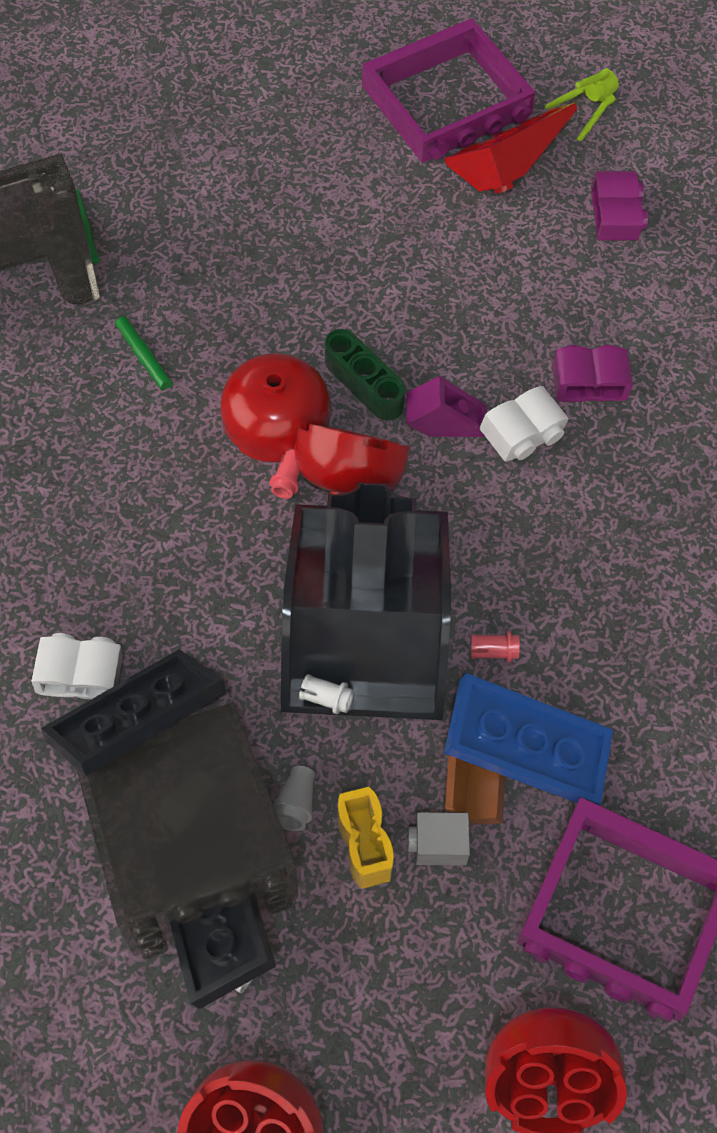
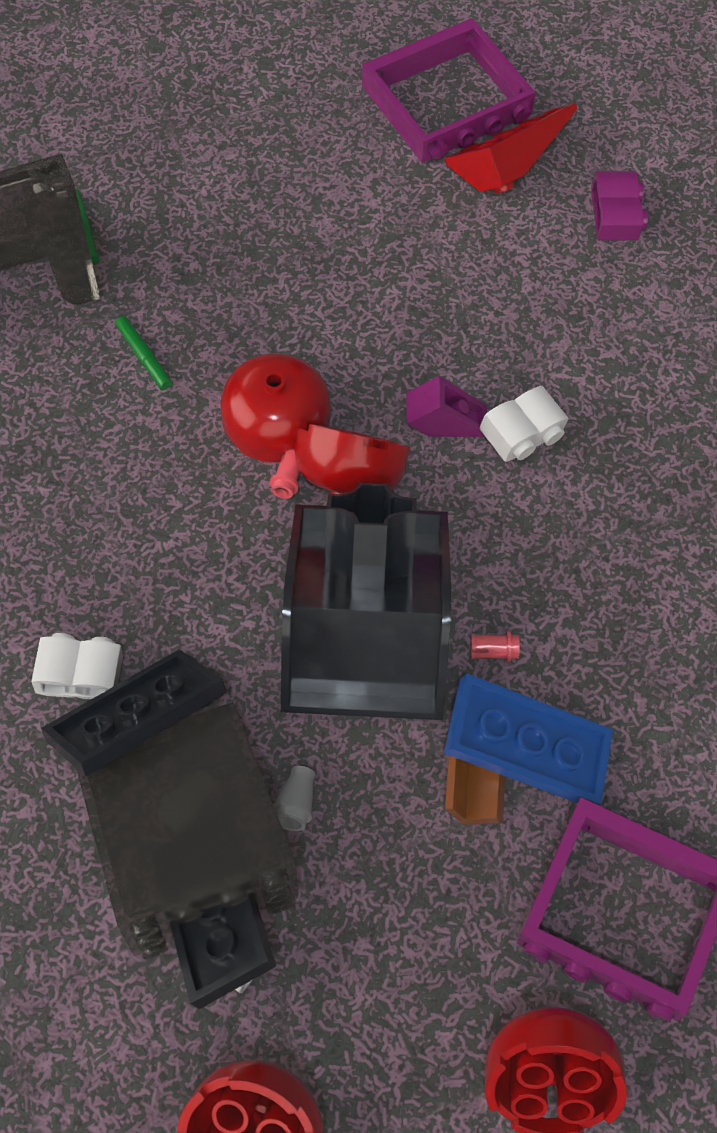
(327, 694): white pin -> none
(359, 361): dark green beam -> none
(368, 844): yellow brick -> none
(440, 839): light grey brick -> none
(591, 374): magenta brick -> none
(597, 88): lime plant -> none

